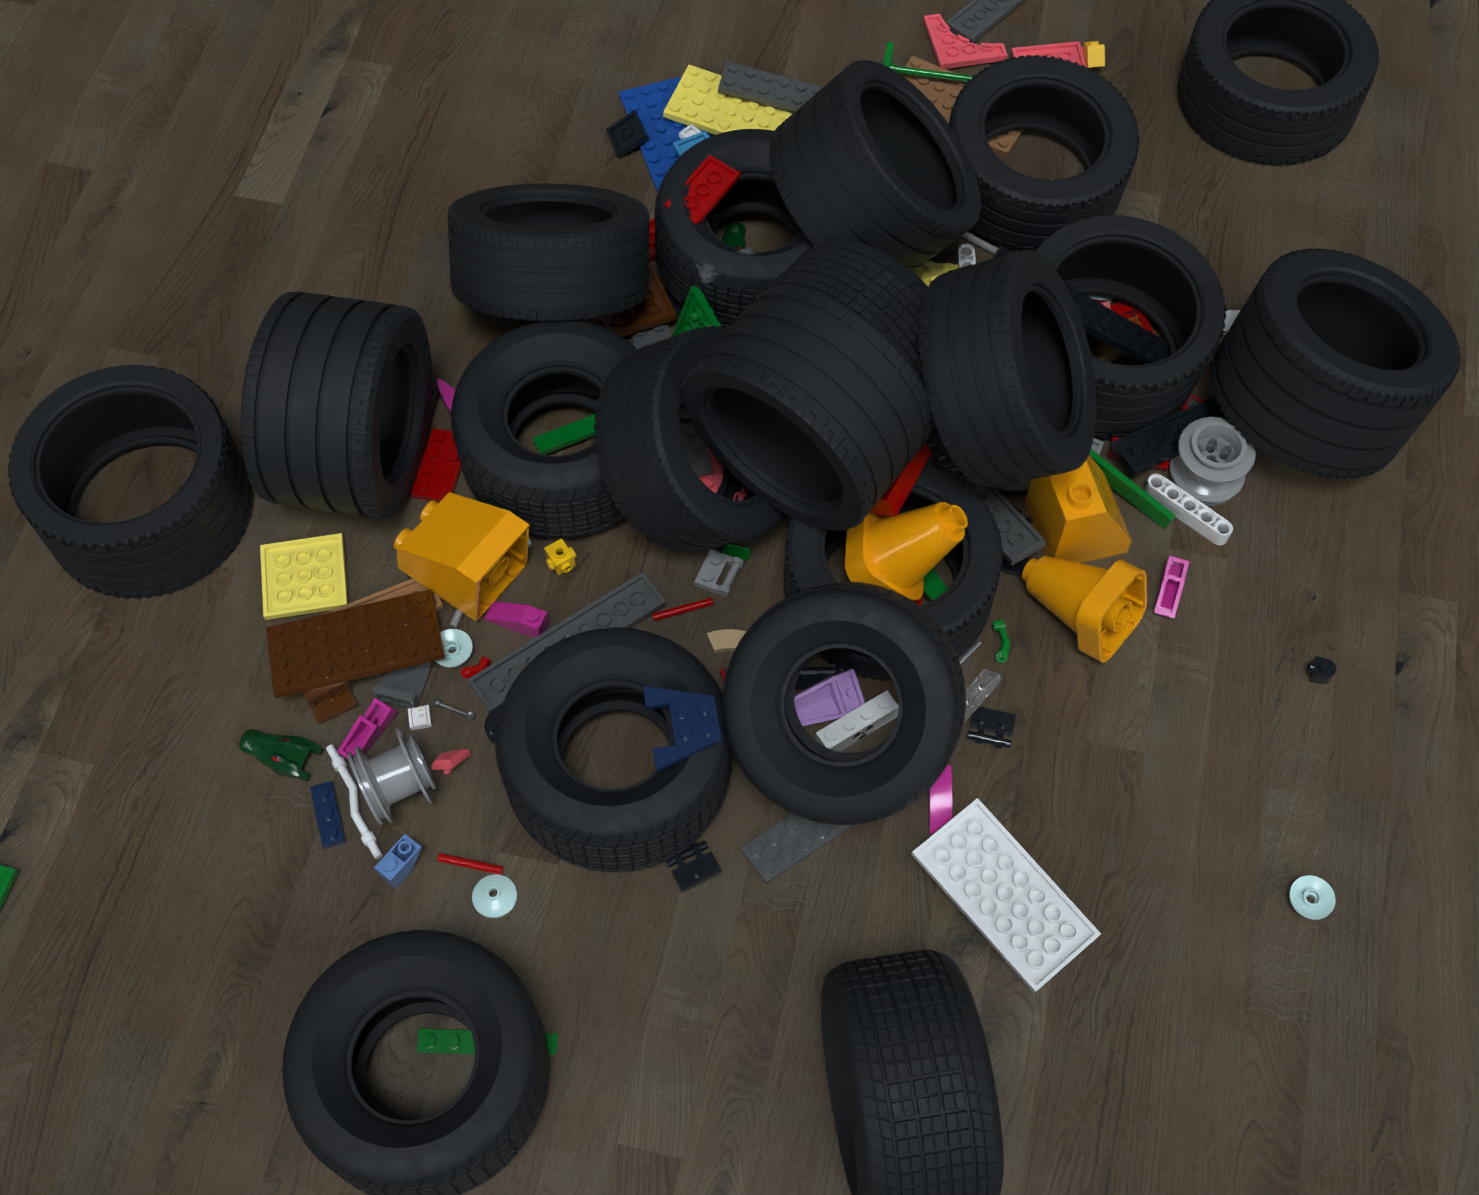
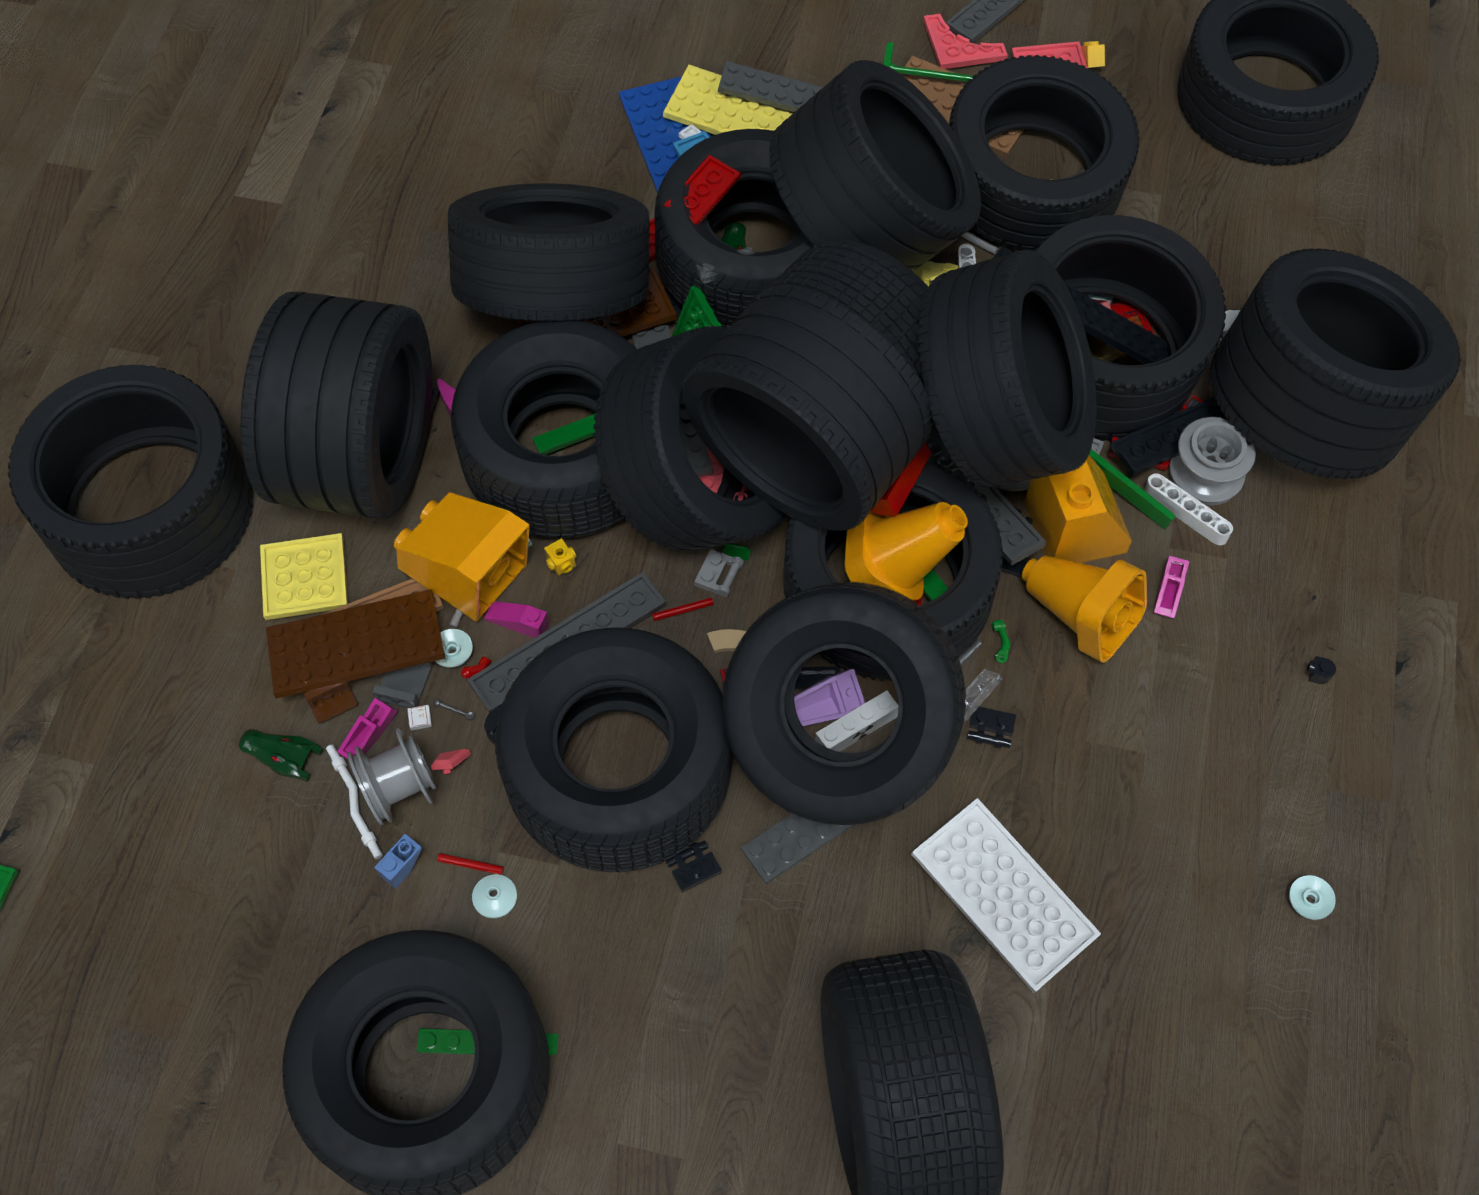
(327, 815): dark blue plate -> none
(438, 468): red plate -> none
(627, 133): black plate -> none
(693, 724): dark blue wing -> none
(940, 801): dark pink slope -> none

